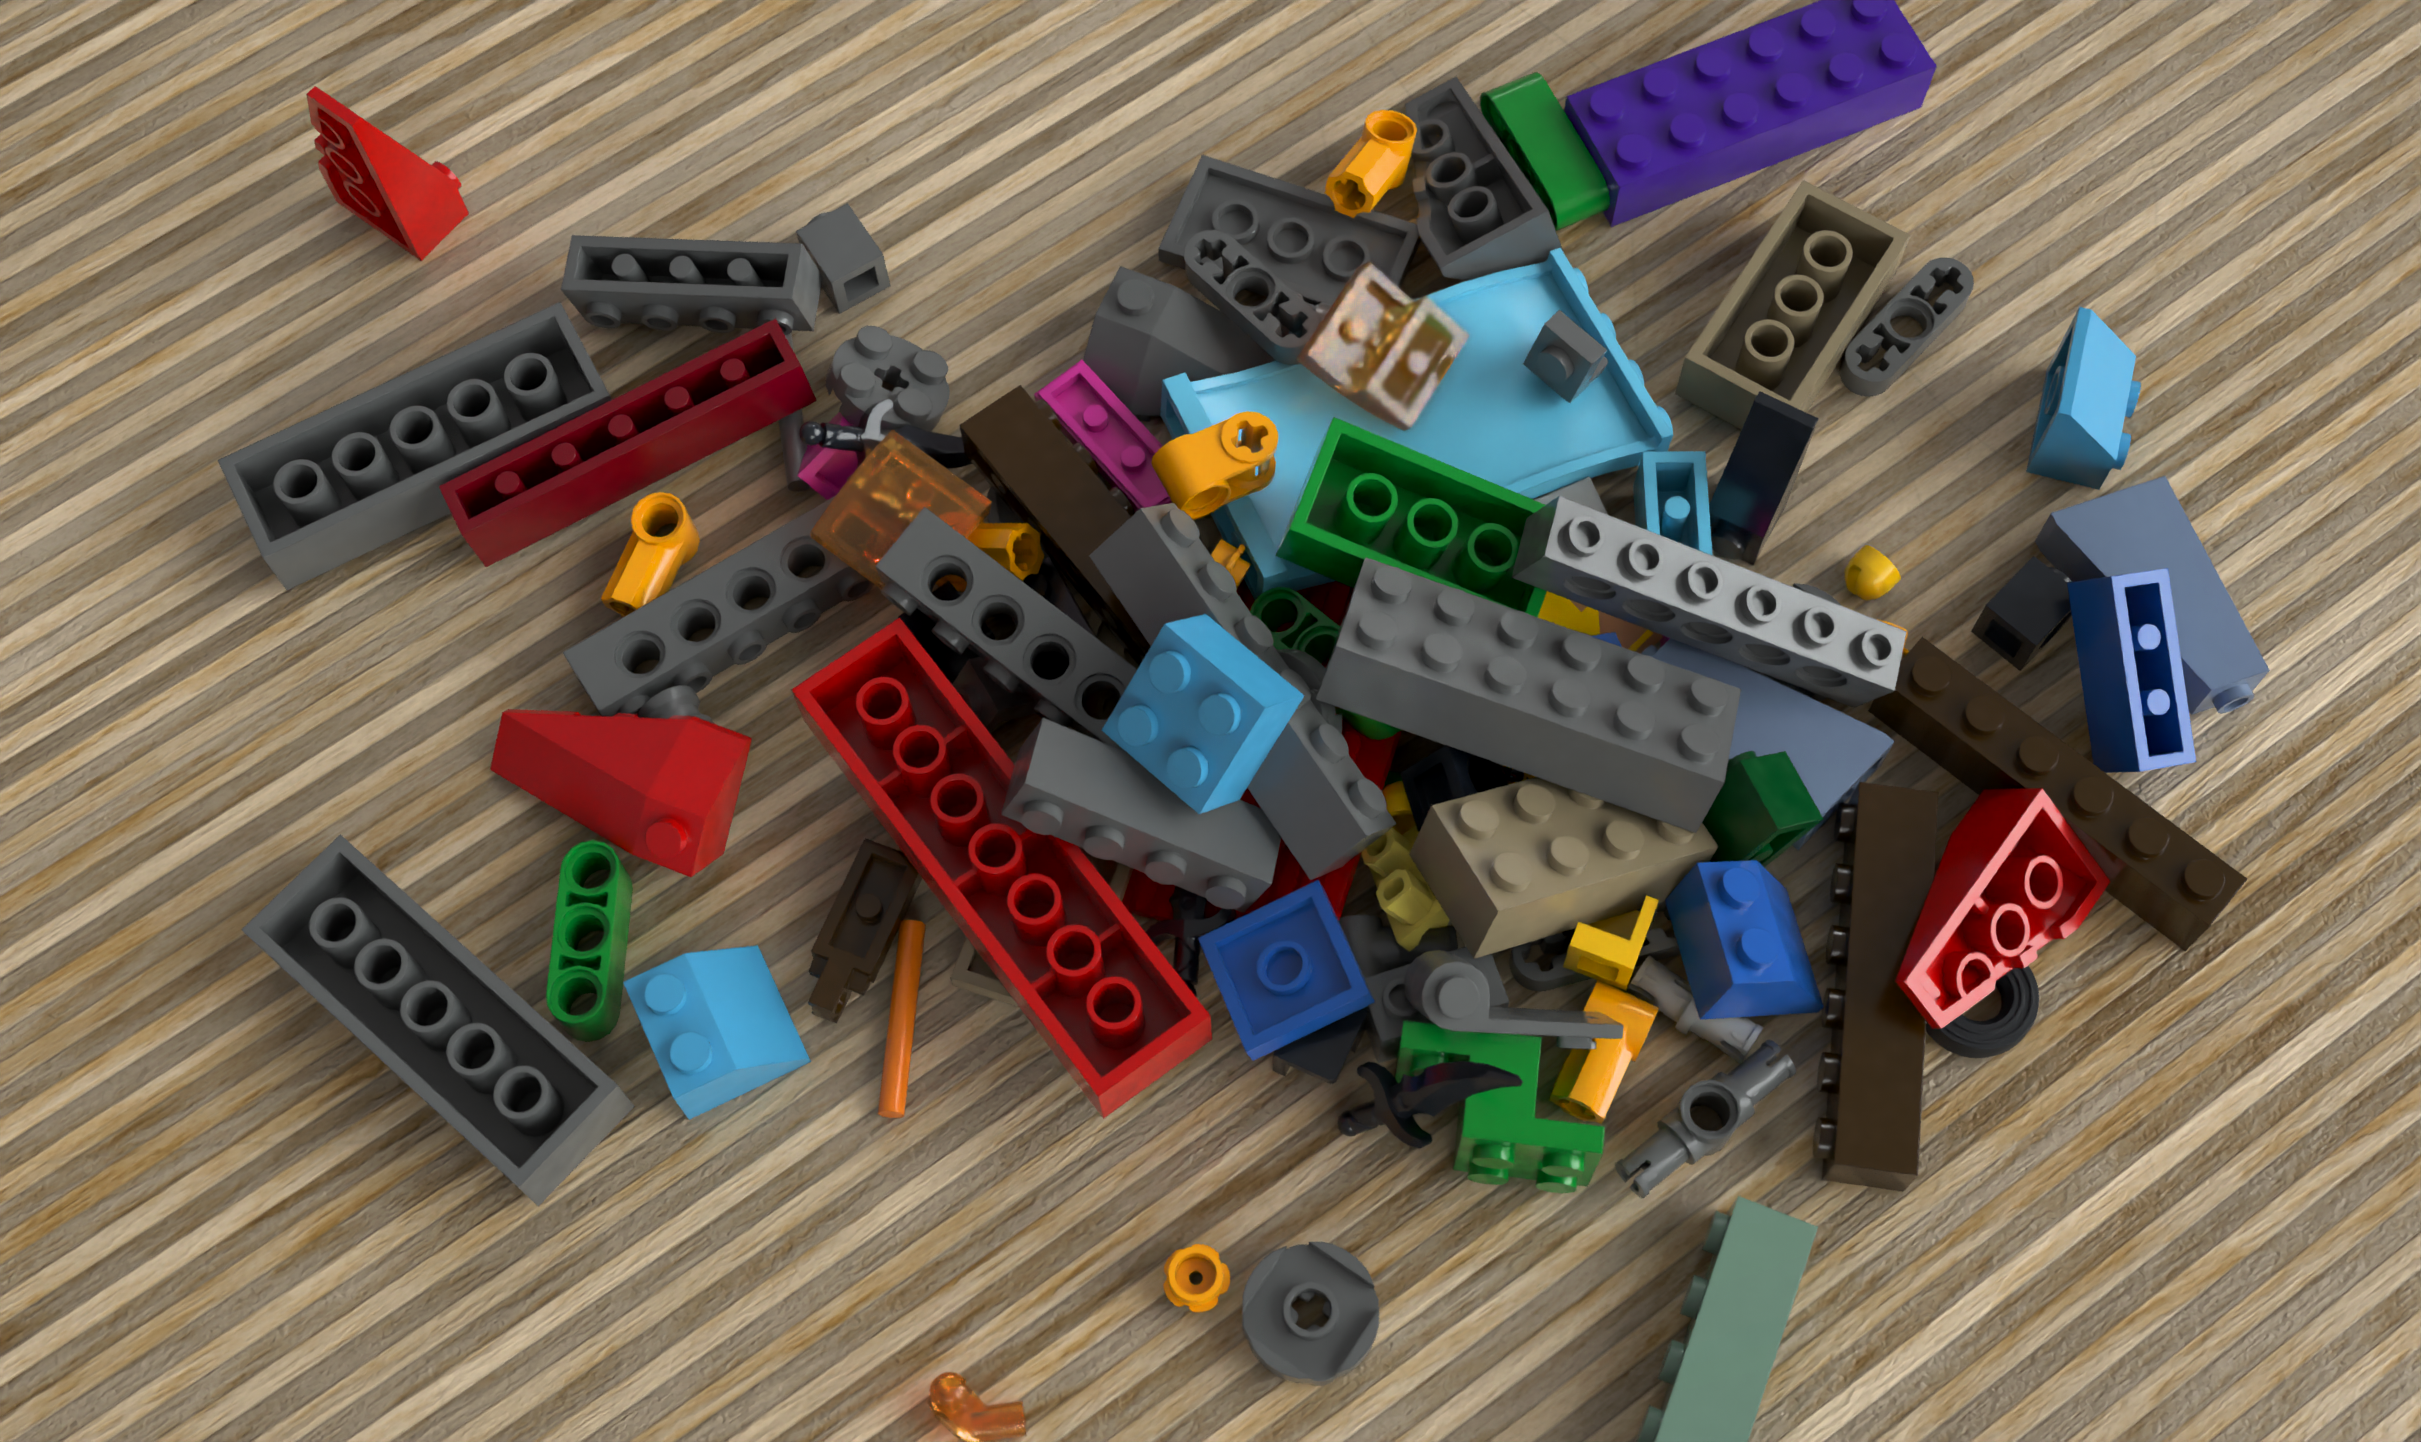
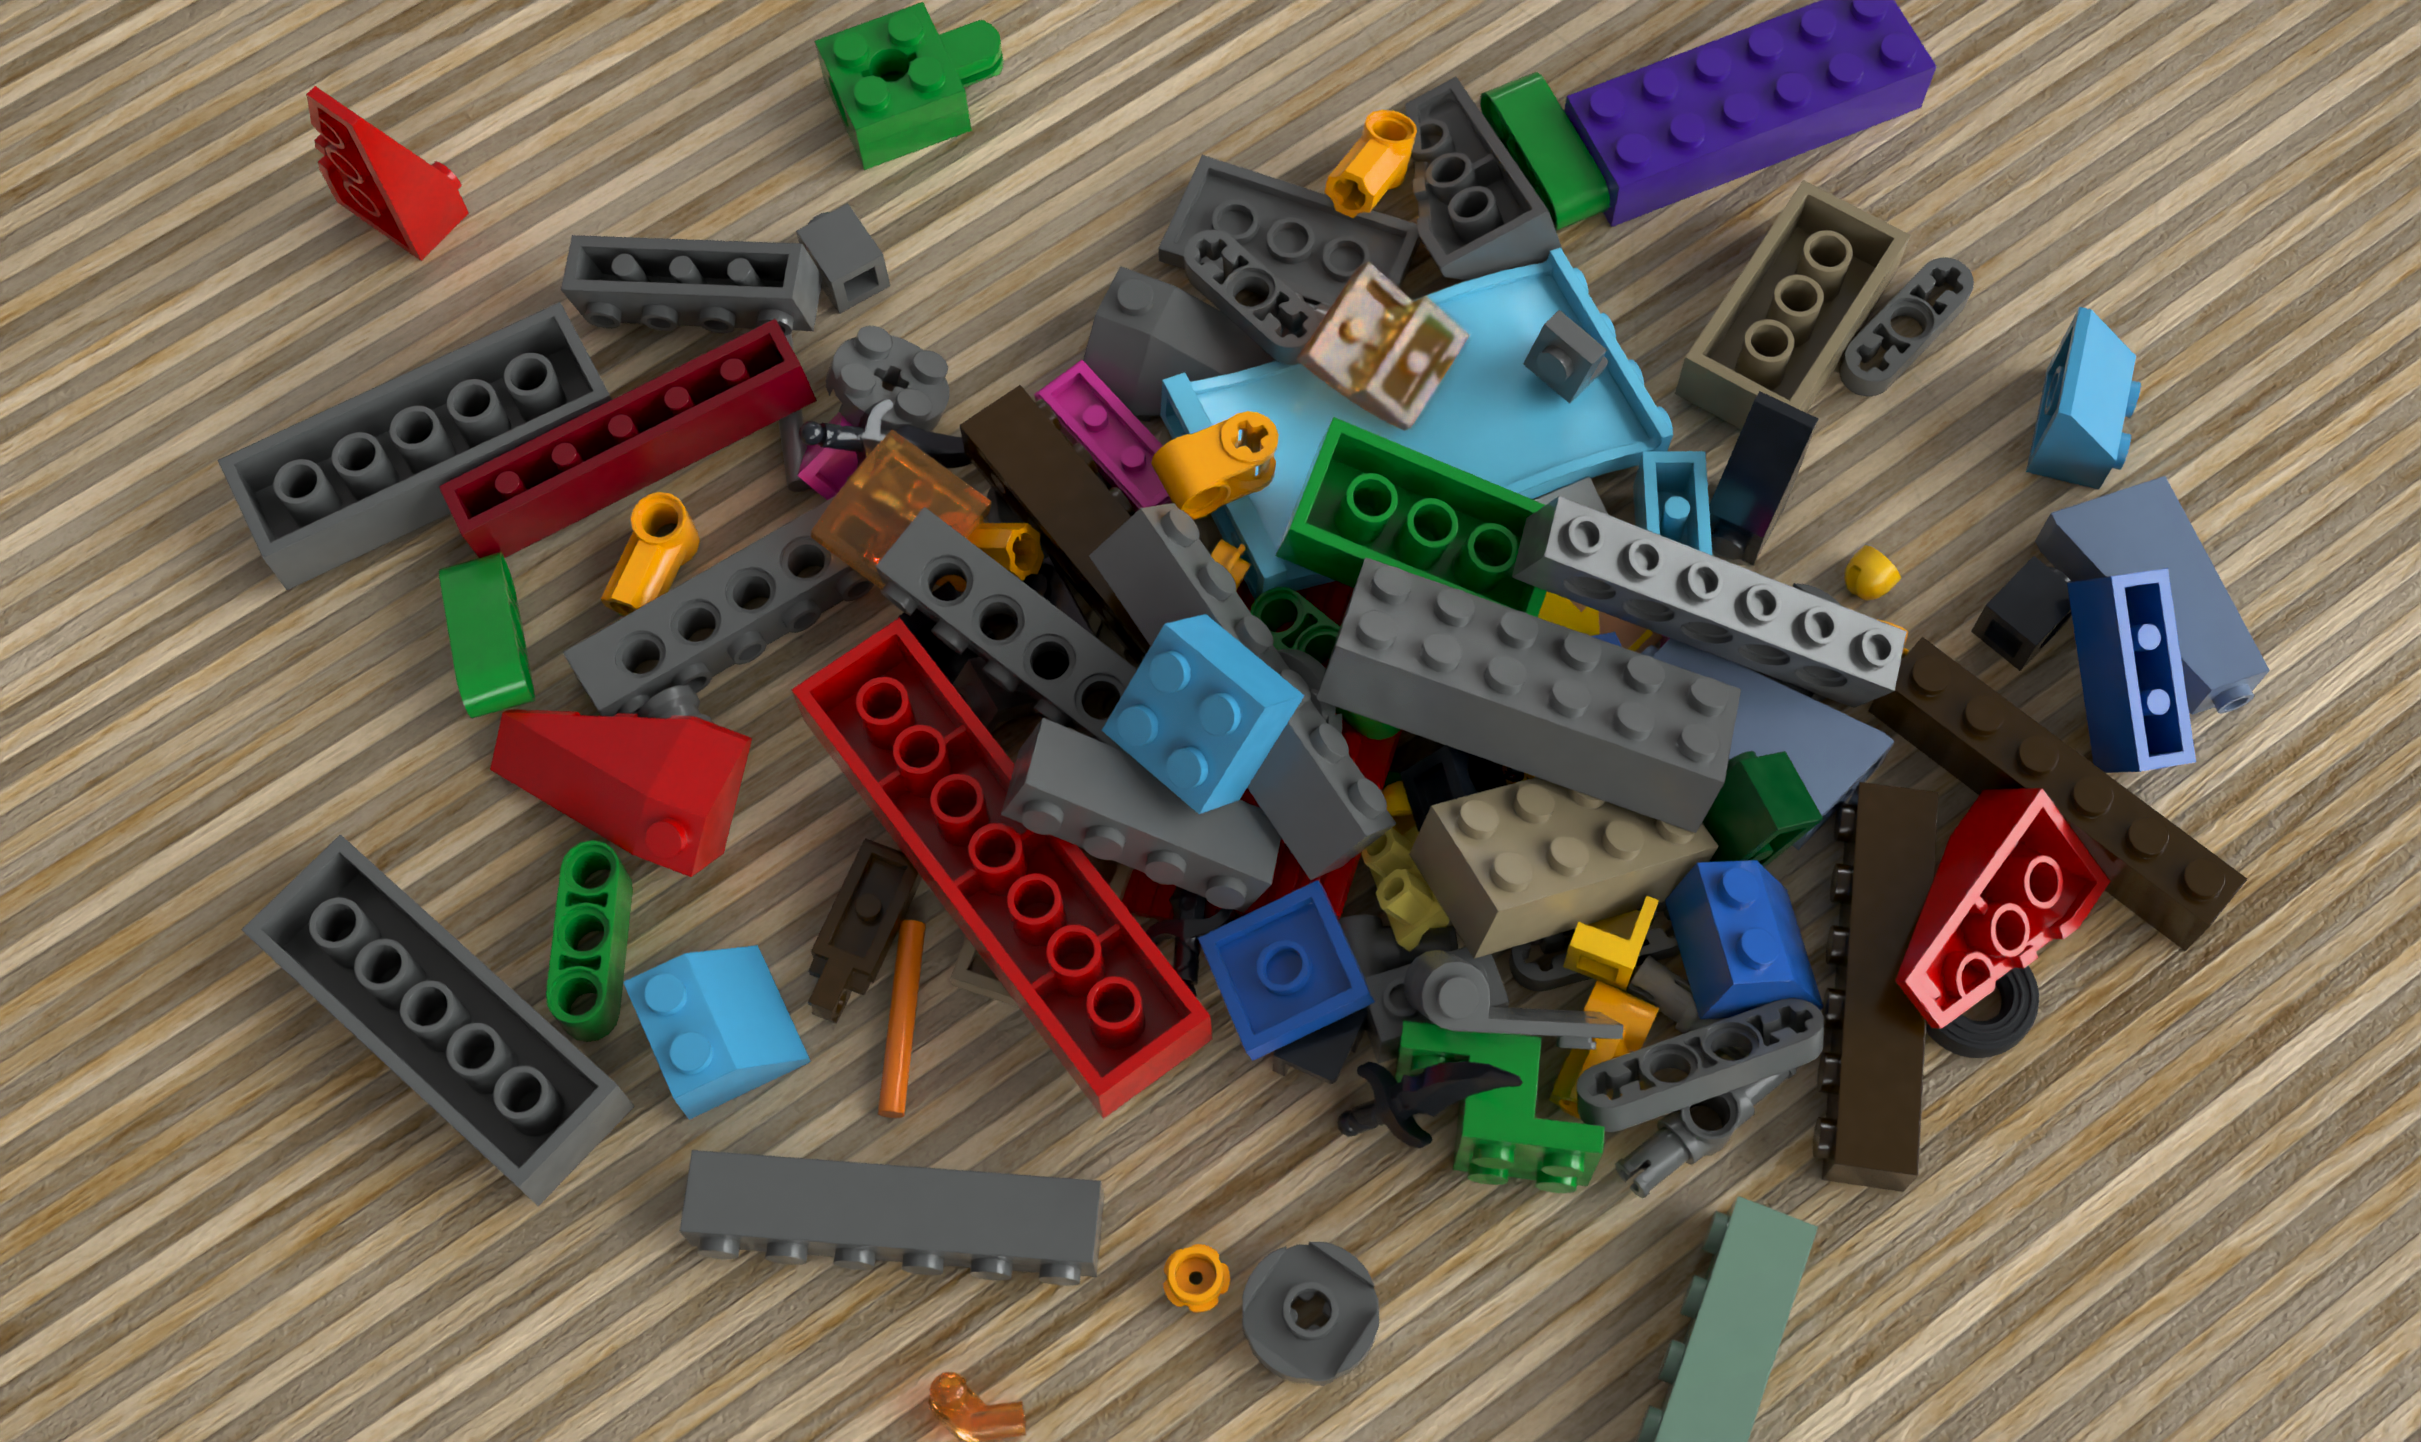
(486, 635): none -> green beam
(893, 1215): none -> dark grey brick
(927, 94): none -> green brick
(1774, 1035): none -> dark grey beam

